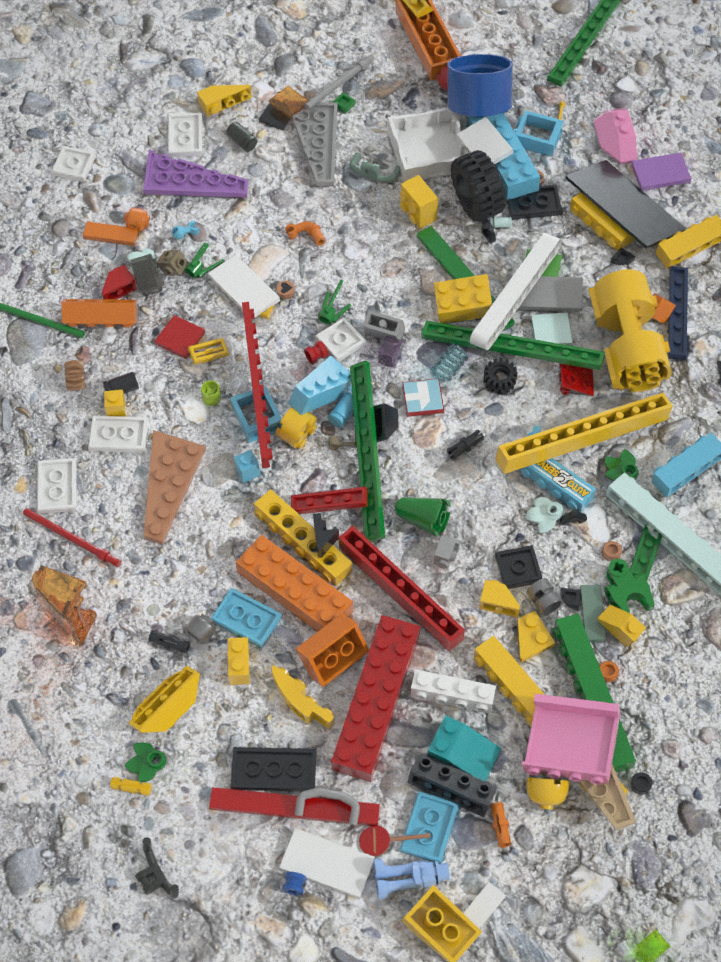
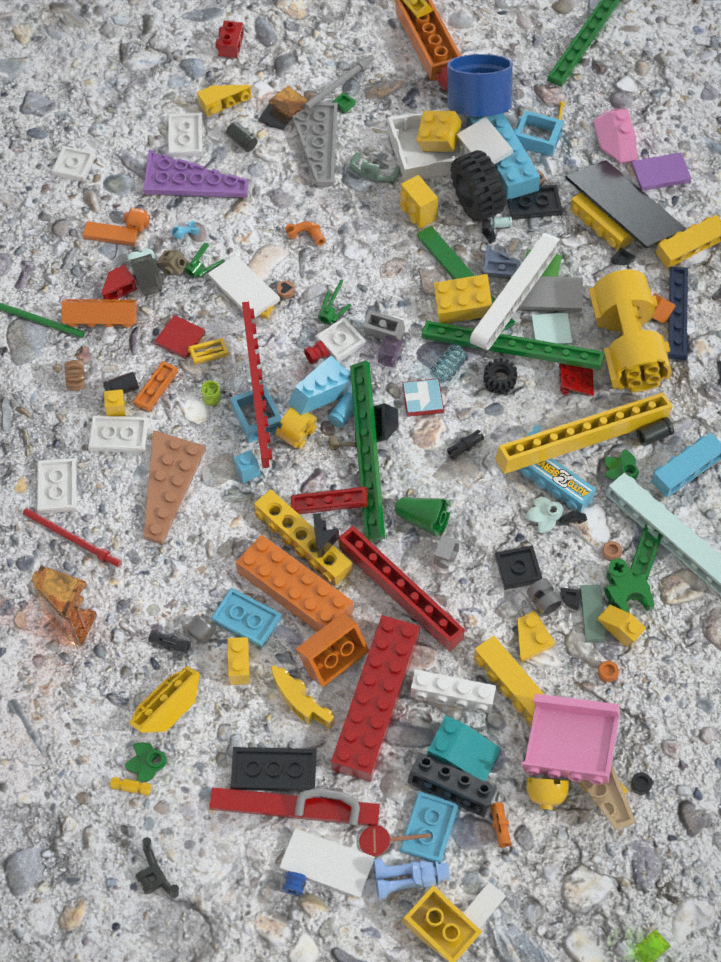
(155, 386): none -> orange tile
(230, 39): none -> red brick
(438, 131): none -> yellow brick
(498, 599): yellow slope -> none
(499, 264): none -> sand blue wing
(589, 679): green brick -> none
(655, 431): none -> pearl dark grey piece

